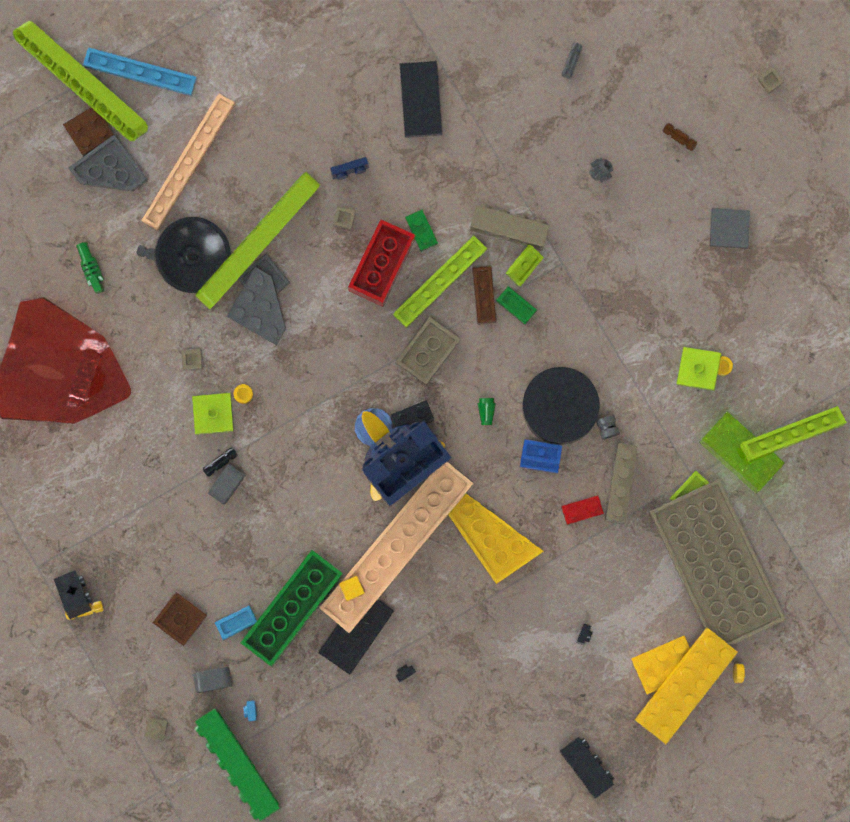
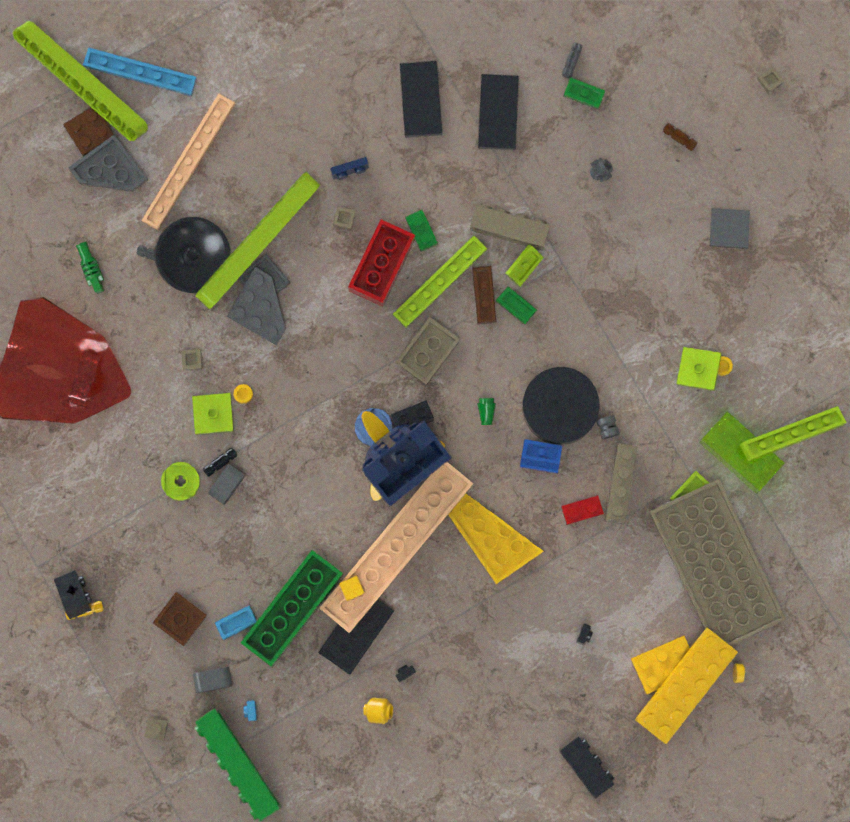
(173, 473): none -> lime plate
(378, 710): none -> yellow head
(498, 112): none -> black tile
(584, 93): none -> green plate

